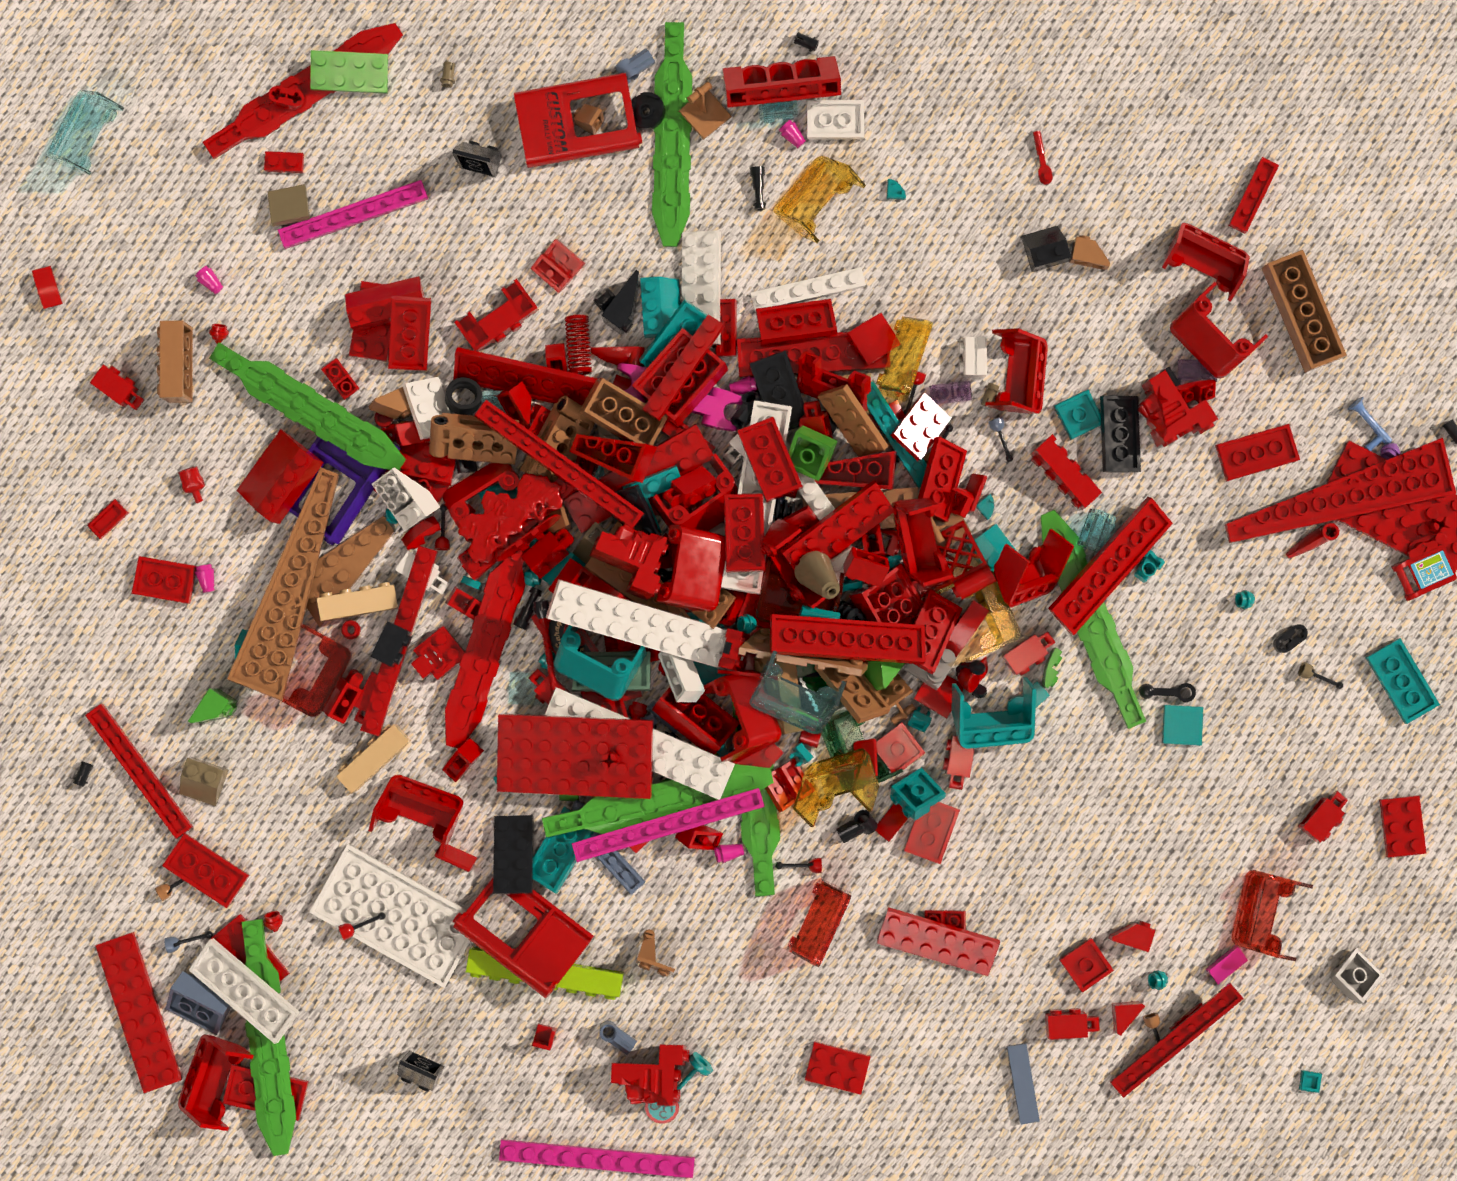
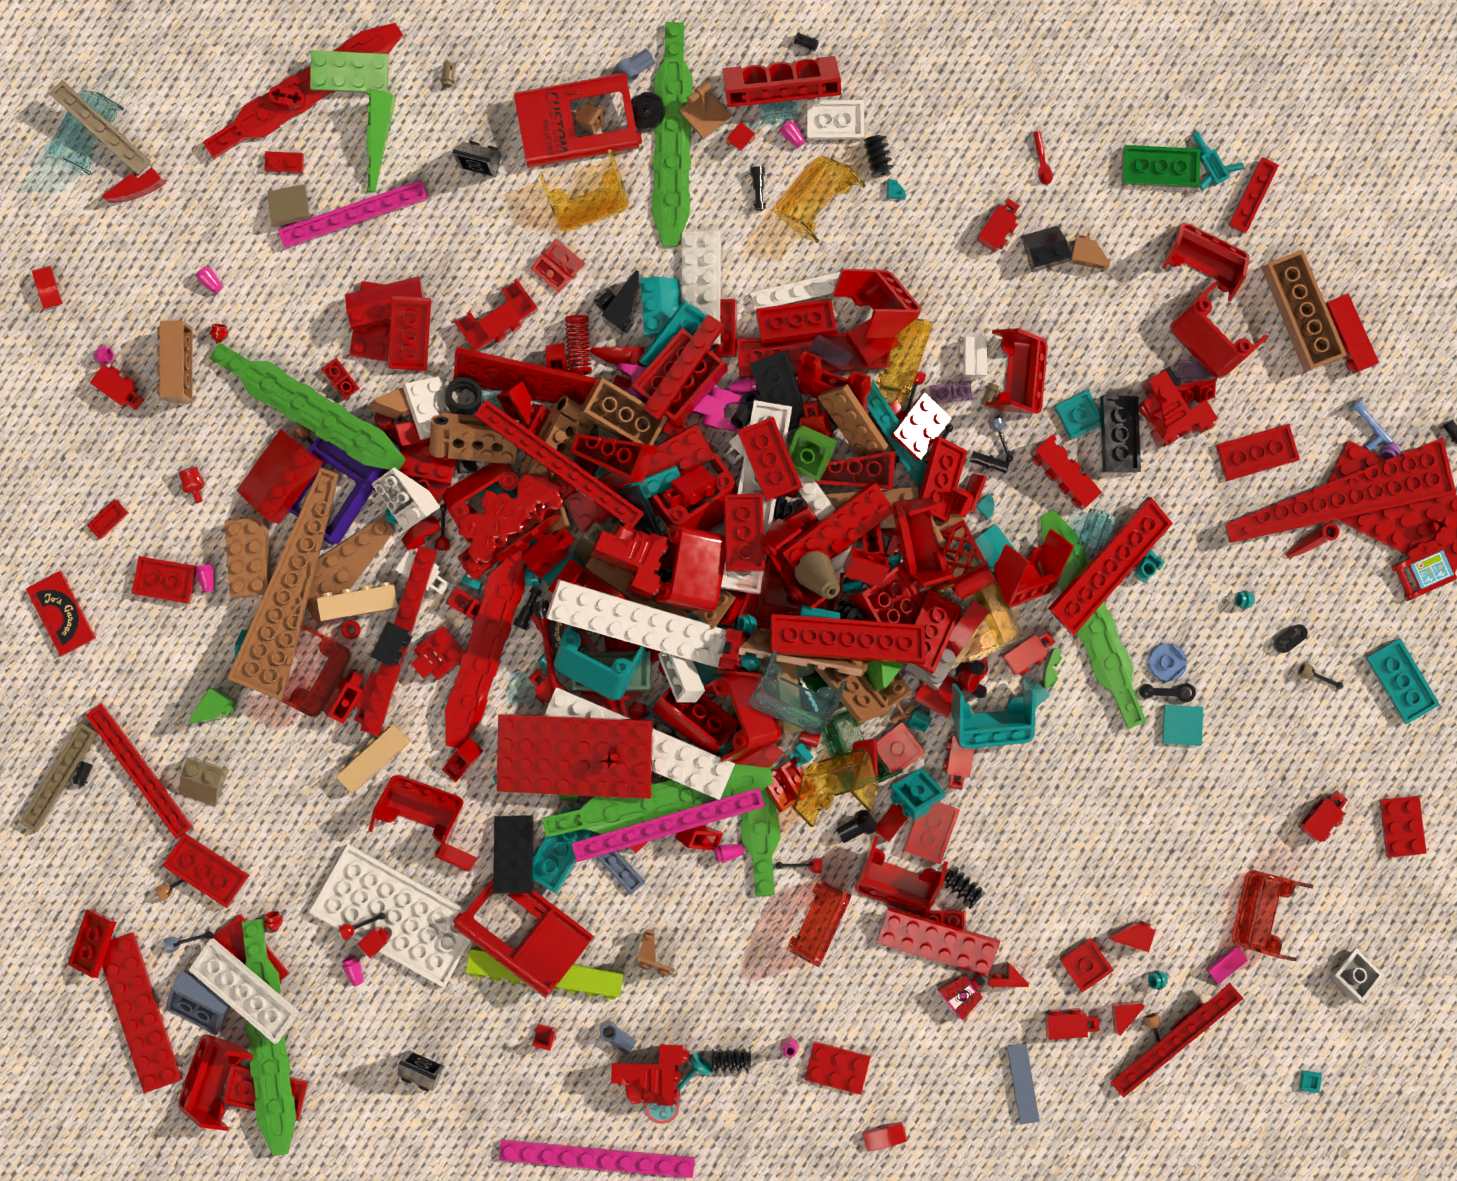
(59, 777): none -> dark tan plate
(61, 613): none -> red tile
(92, 943): none -> red plate
(100, 127): none -> dark tan plate
(103, 355): none -> dark pink plate
(133, 187): none -> red slope
(248, 557): none -> medium nougat brick
(303, 433): none -> medium nougat hinge
(353, 970): none -> dark pink cone
(374, 941): none -> red brick
(379, 120): none -> bright green wedge
(592, 206): none -> clear yellow windscreen
(731, 1061): none -> black piece
(740, 137): none -> red panel
(750, 661): none -> teal plate
(789, 1043): none -> dark pink cone
(830, 352): none -> slope
(877, 156): none -> black piece
(884, 293): none -> red windscreen
(884, 1137): none -> slope
(897, 885): none -> red windscreen
(962, 994): none -> torso
(963, 887): none -> black piece
(989, 462): none -> black pin
(999, 226): none -> red brick
(1013, 979): none -> red slope
(1161, 166): none -> green plate
(1163, 666): none -> medium blue tile
(1213, 165): none -> teal piece
(1352, 334): none -> red brick

